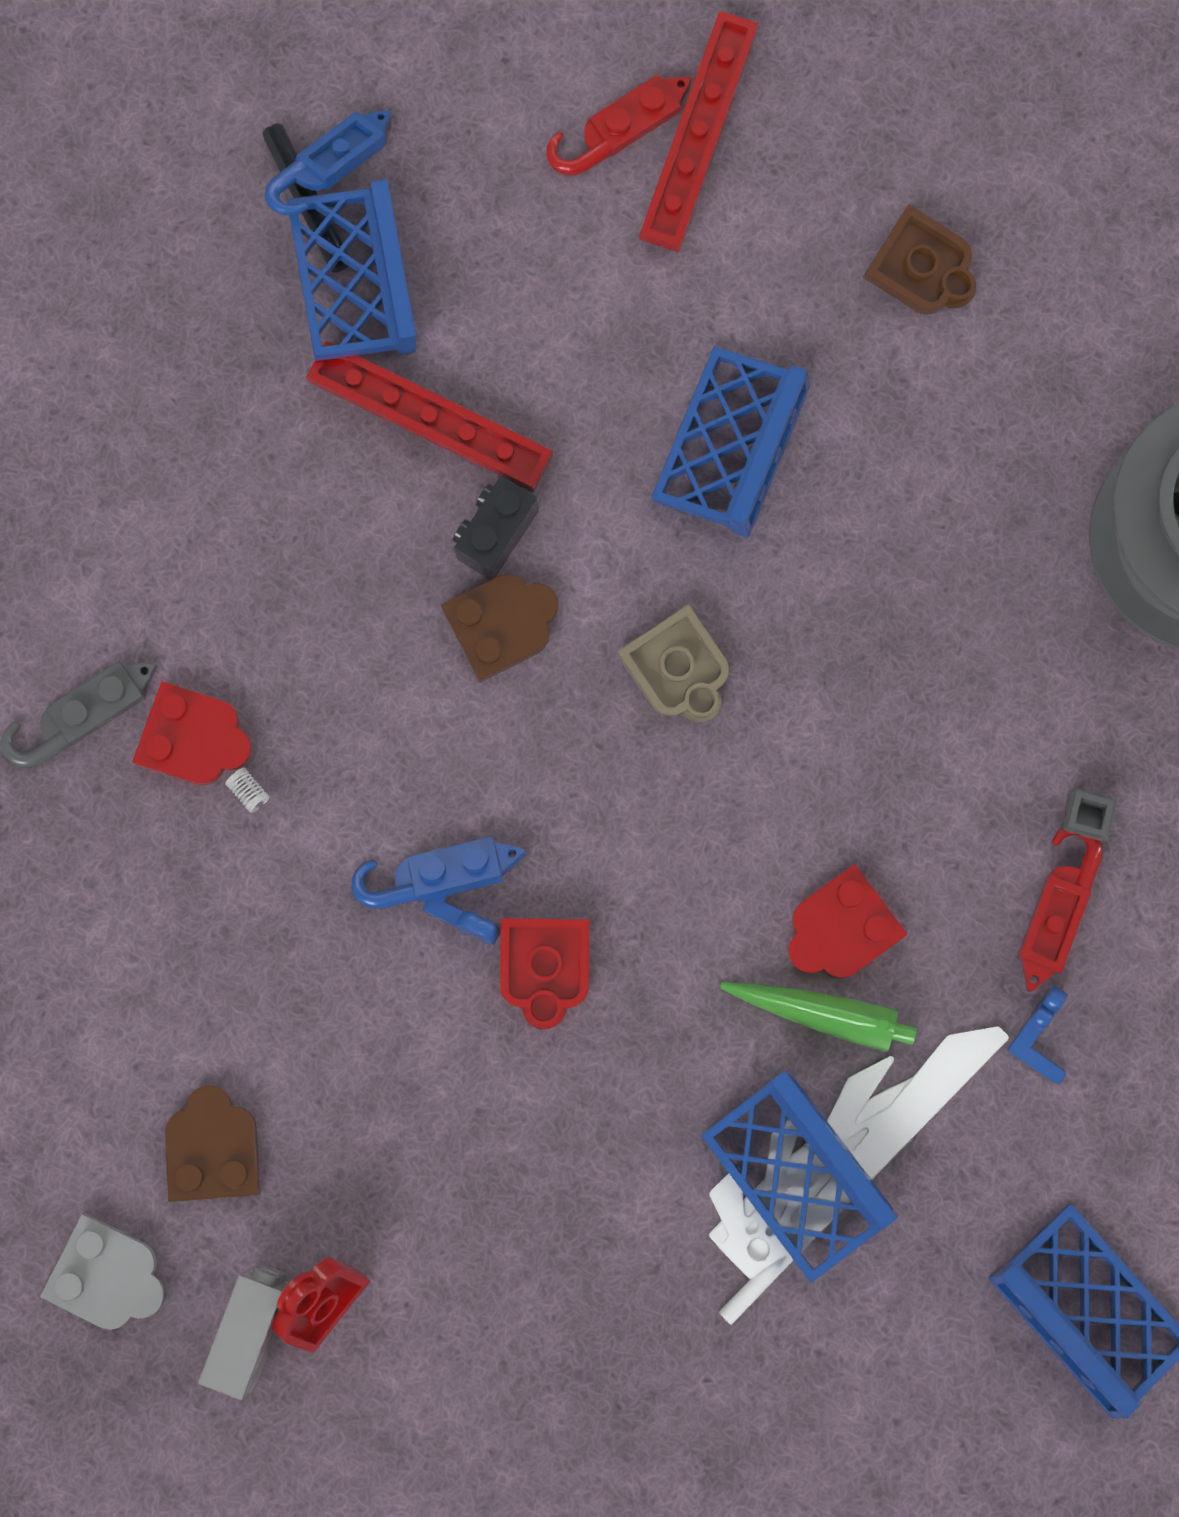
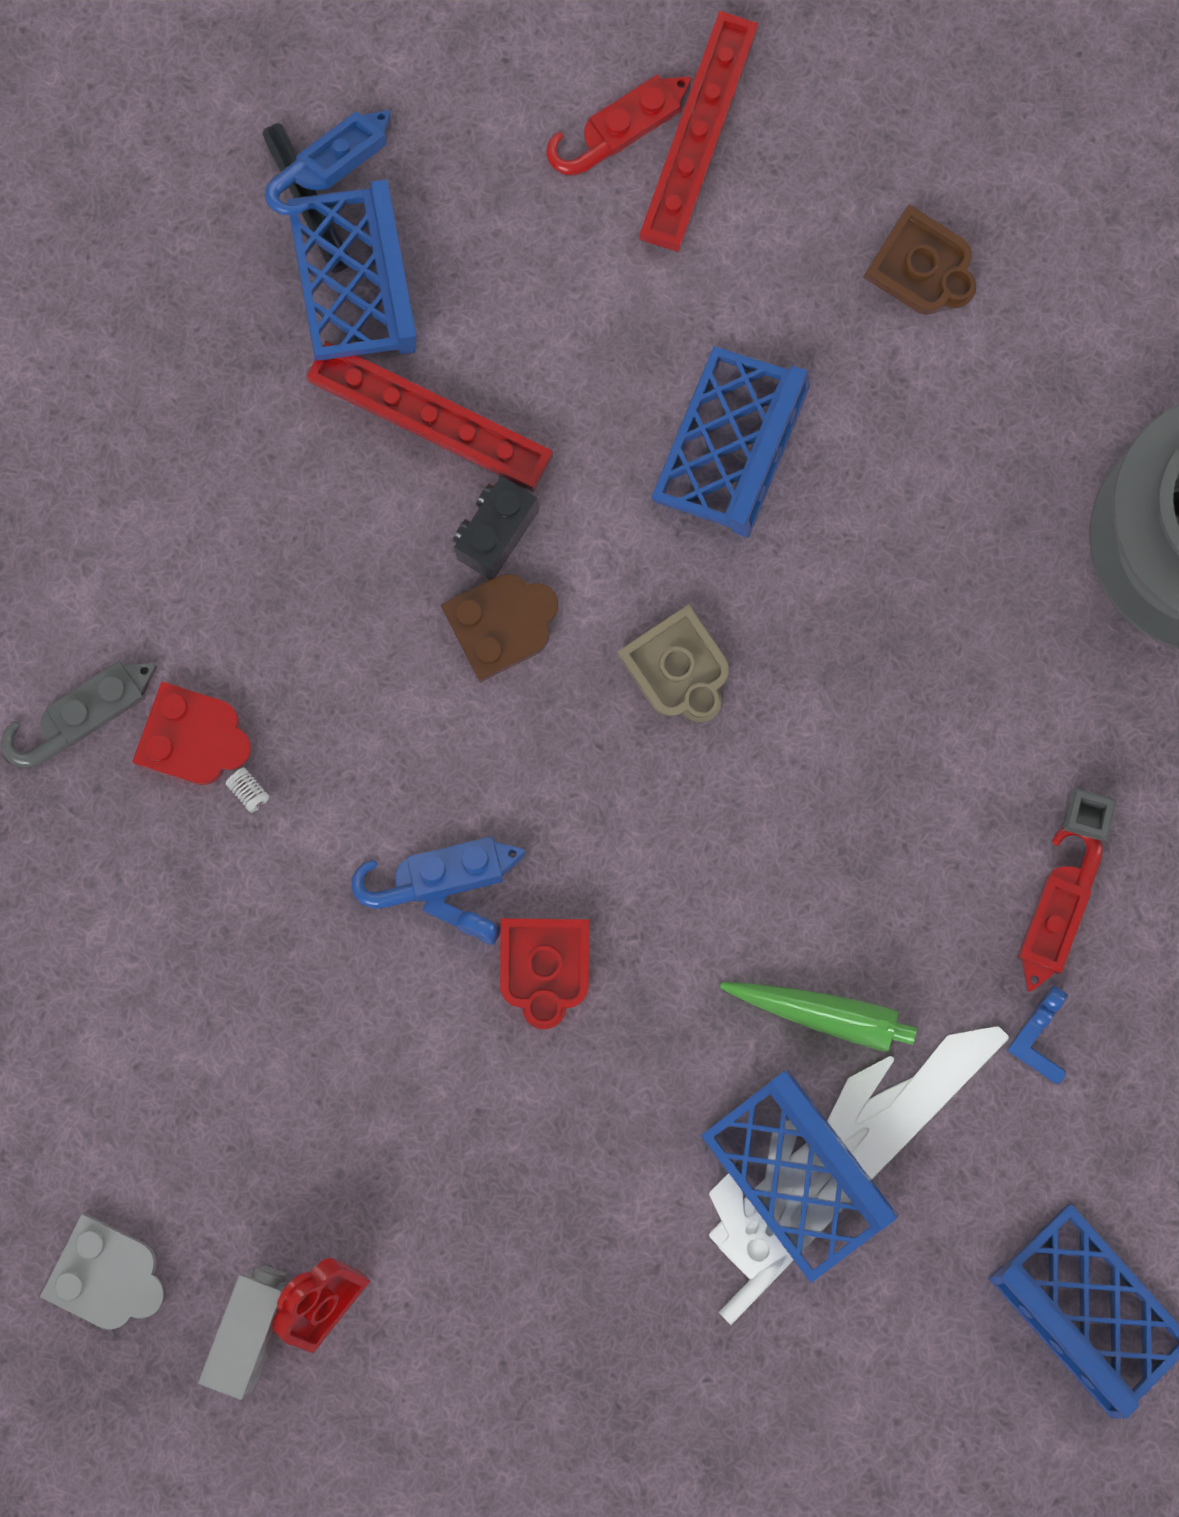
(211, 1149): reddish brown plate -> none
(842, 927): red plate -> none

